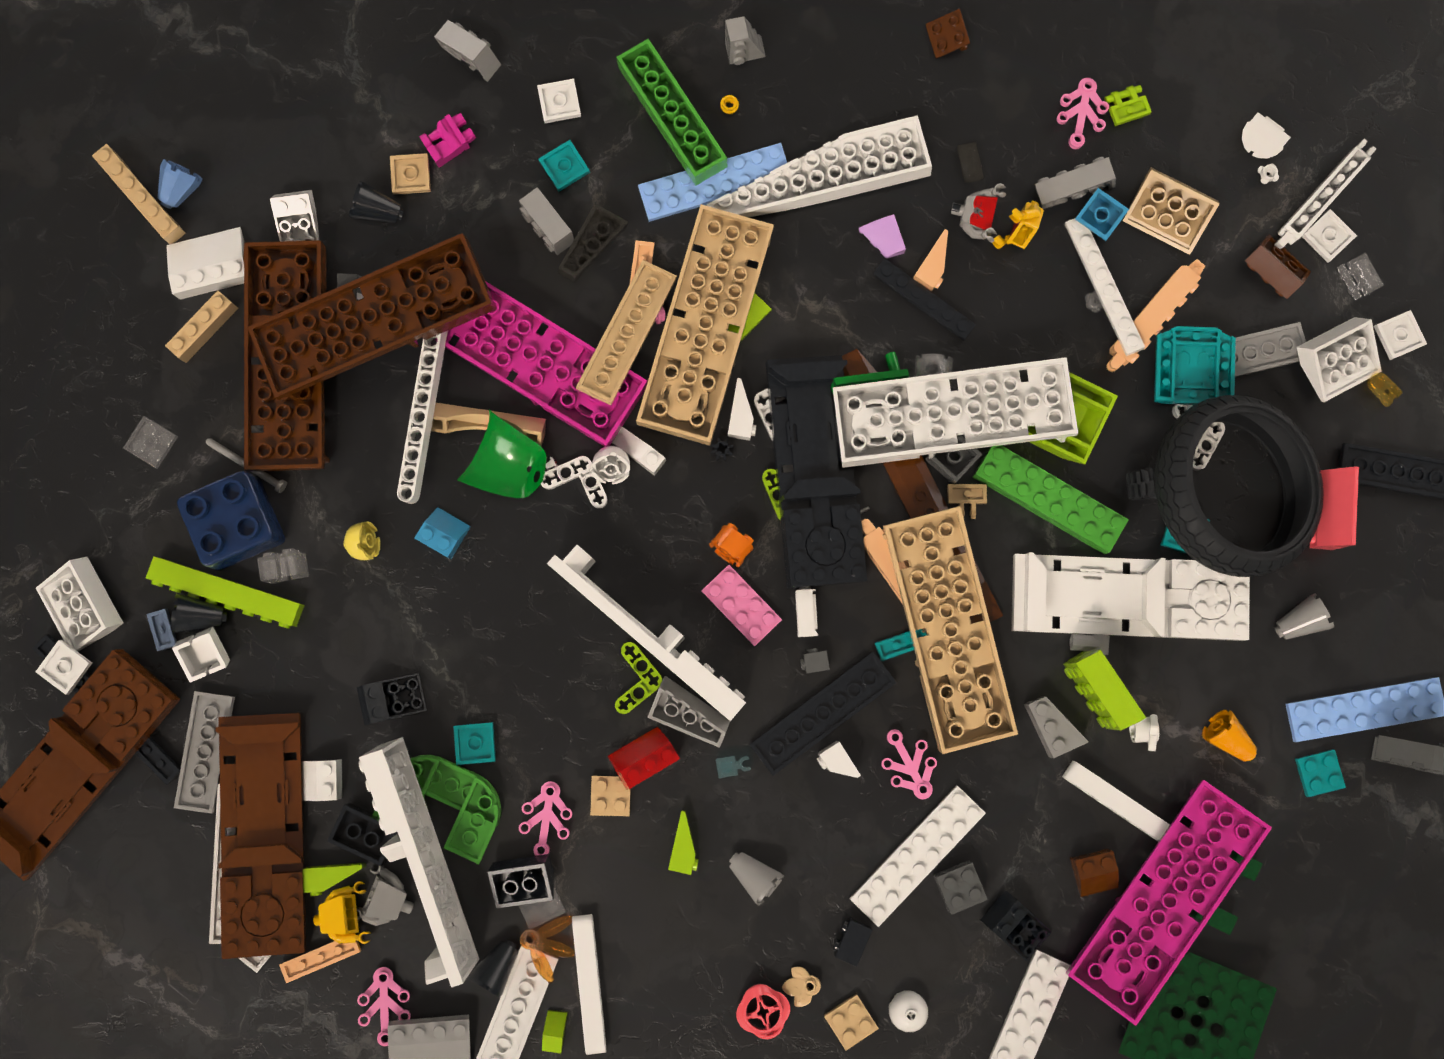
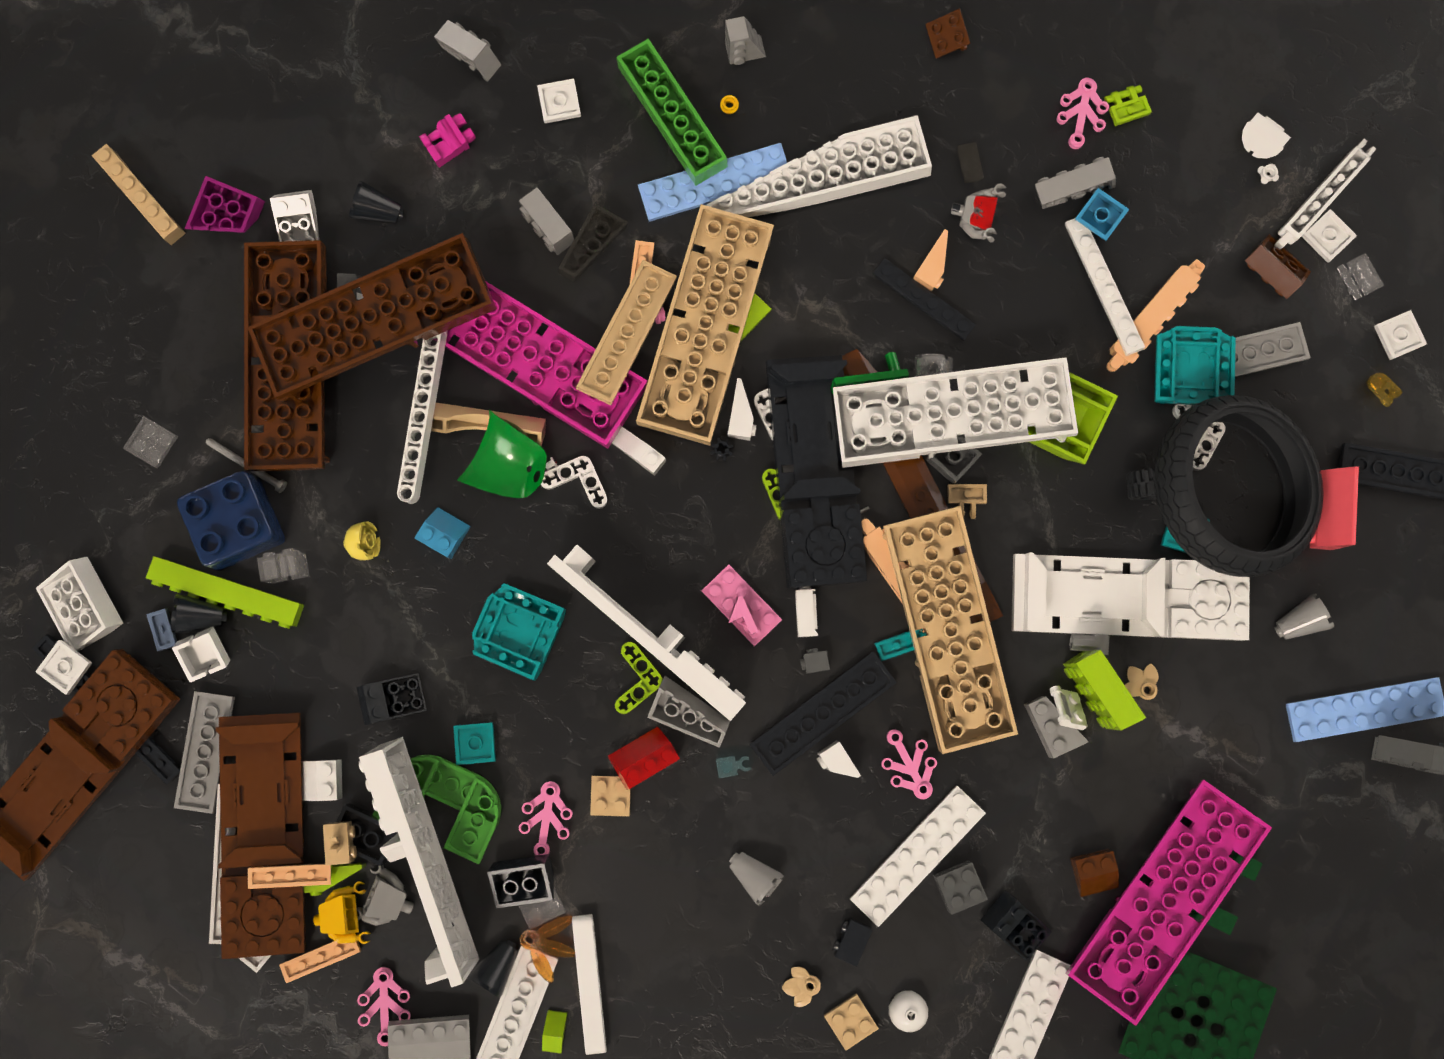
(175, 184): medium blue cone -> none
(201, 326): tan brick -> none
(206, 263): white slope -> none
(223, 208): none -> magenta wedge
(289, 876): none -> light nougat plate
(339, 843): none -> tan brick
(410, 173): tan plate -> none
(517, 630): none -> teal wedge
(564, 165): teal plate -> none
(611, 465): white cylinder -> none
(683, 851): lime slope -> none
(732, 545): orange brick -> none
(741, 611): none -> bright pink slope
(744, 1019): coral piece -> none
(885, 236): lavender slope -> none
(1025, 226): yellow torso -> none
(1050, 498): bright green brick -> none
(1069, 708): none -> white plate
(1090, 298): clear plant -> none
(1115, 800): white beam -> none
(1140, 679): none -> tan plate
(1146, 731): white piece -> none
(1170, 210): tan slope -> none
(1229, 736): light orange cone -> none
(1320, 773): teal plate -> none
(1340, 357): white slope -> none

